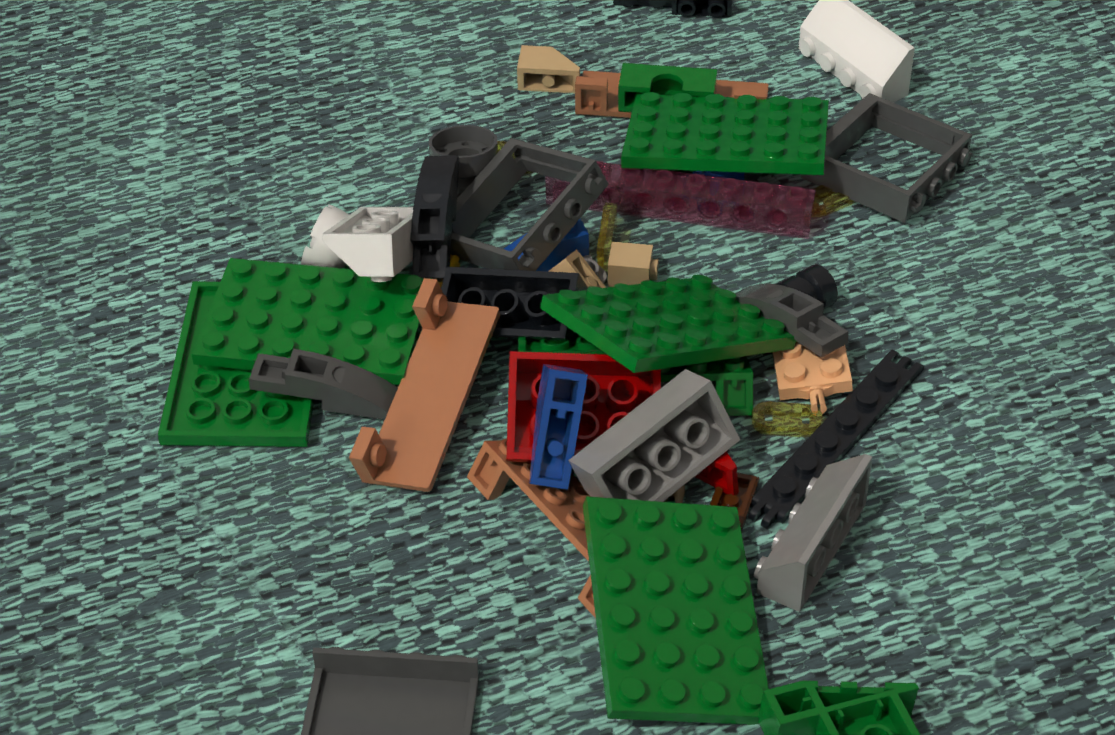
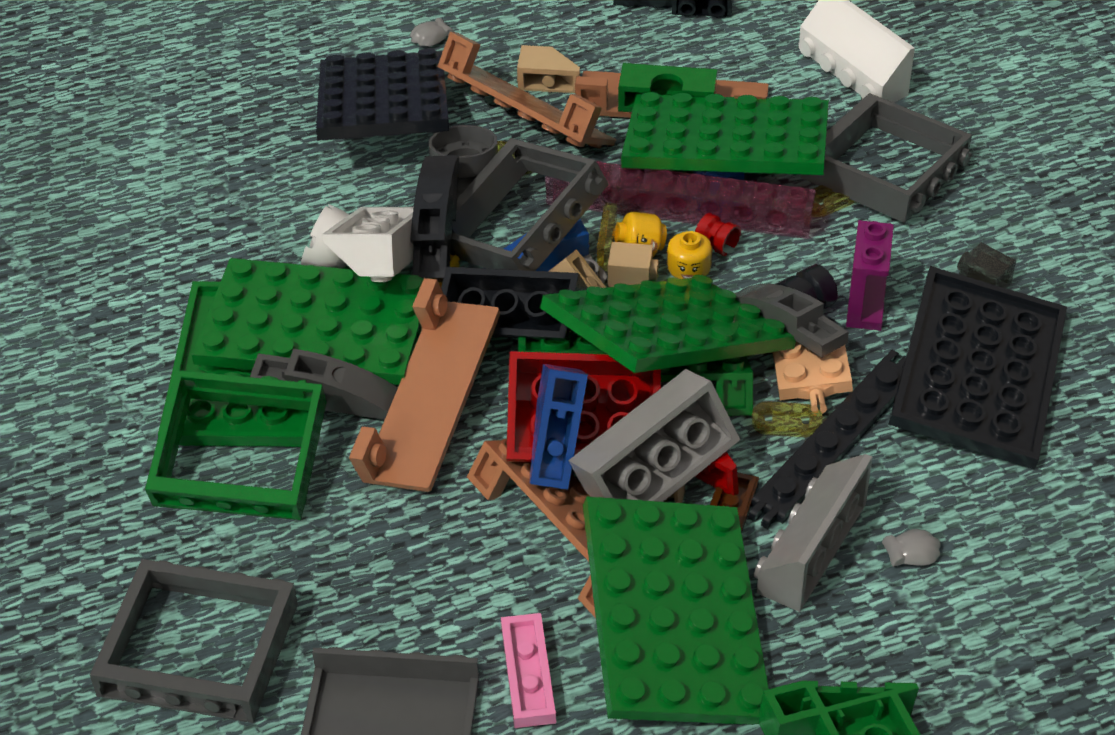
(184, 692): none -> dark grey window
(232, 498): none -> green window
(381, 95): none -> black plate
(430, 32): none -> light grey animal
(528, 670): none -> bright pink plate
(575, 121): none -> nougat bracket
(641, 229): none -> yellow head
(689, 255): none -> yellow head
(719, 232): none -> red wheel
(869, 275): none -> magenta panel
(912, 548): none -> light grey animal
(980, 367): none -> black plate
(987, 265): none -> clear smoke brick

